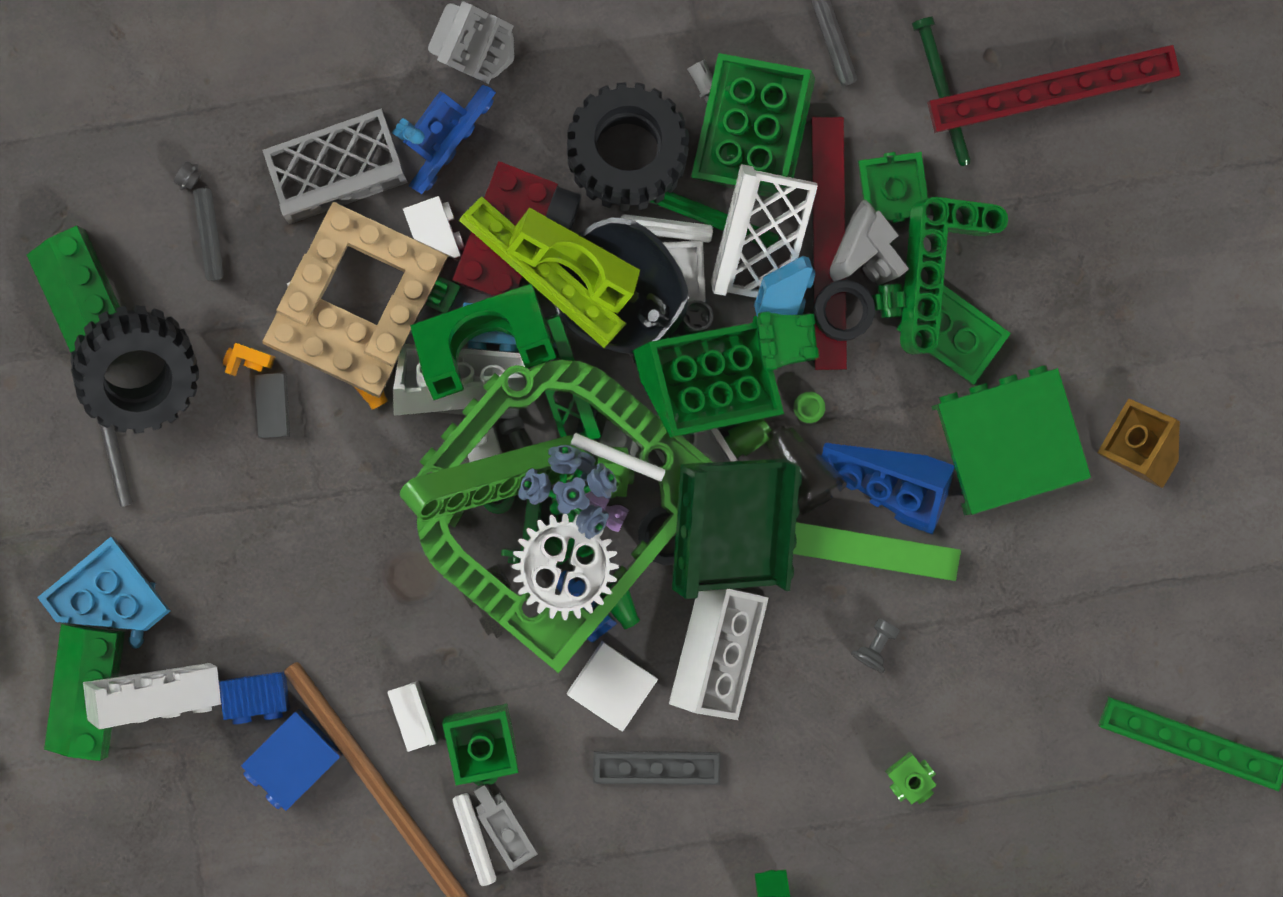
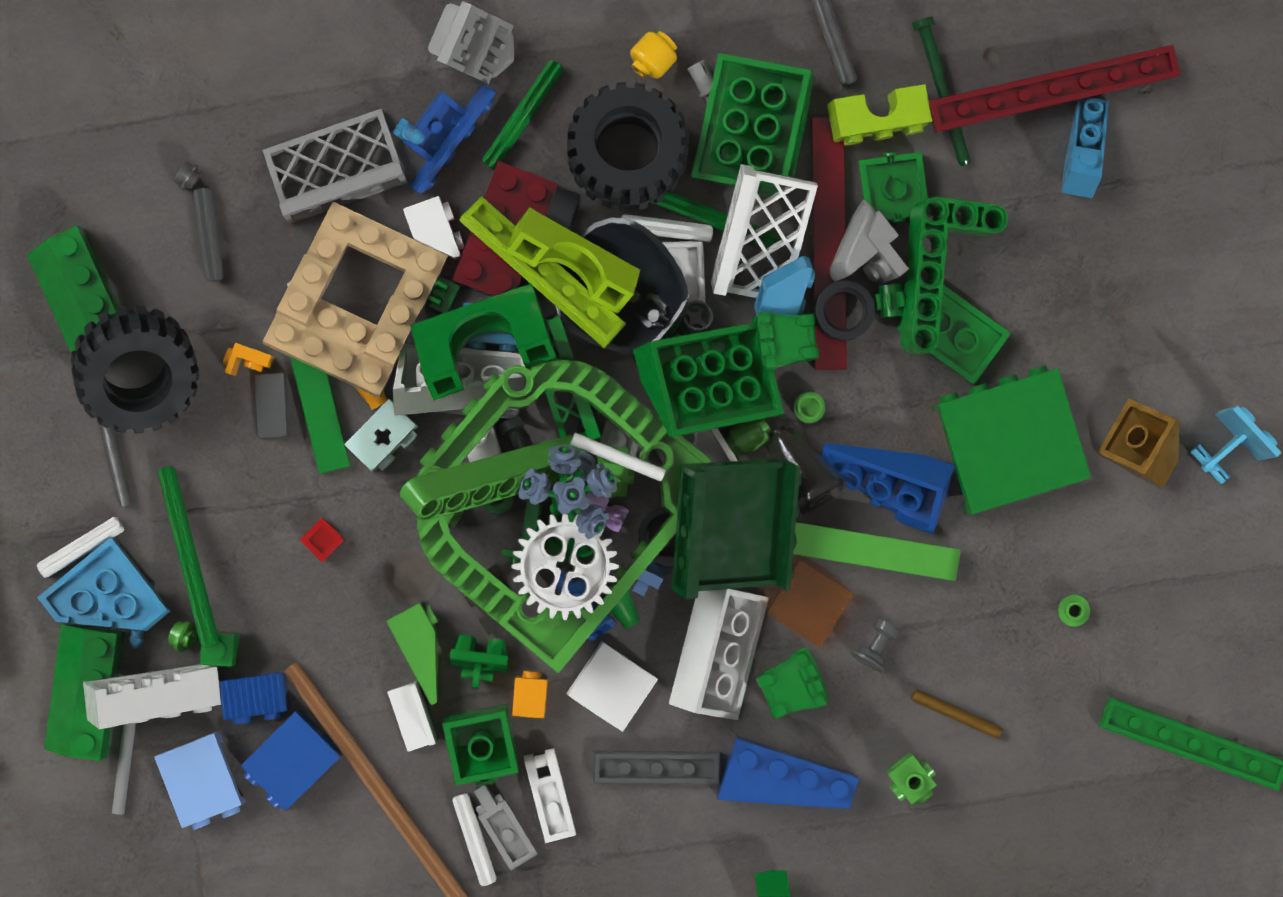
(80, 547): none -> white axle
(123, 768): none -> light grey bar
(182, 636): none -> bright green plate
(188, 556): none -> green axle
(199, 781): none -> light blue panel
(224, 653): none -> green brick
(321, 417): none -> green tile
(322, 539): none -> red plate
(364, 441): none -> light aqua brick
(418, 640): none -> bright green slope
(465, 657): none -> green hips
(523, 114): none -> green axle
(530, 695): none -> light orange brick
(550, 797): none -> white plate
(652, 576): none -> medium blue tile
(653, 55): none -> yellow head
(779, 777): none -> blue wedge
(793, 685): none -> green piece
(811, 604): none -> clear orange tile
(907, 112): none -> lime arch
(956, 714): none -> pearl gold bar
(1064, 606): none -> bright green plate
(1086, 148): none -> dark azure slope
(1242, 426): none -> medium azure plate

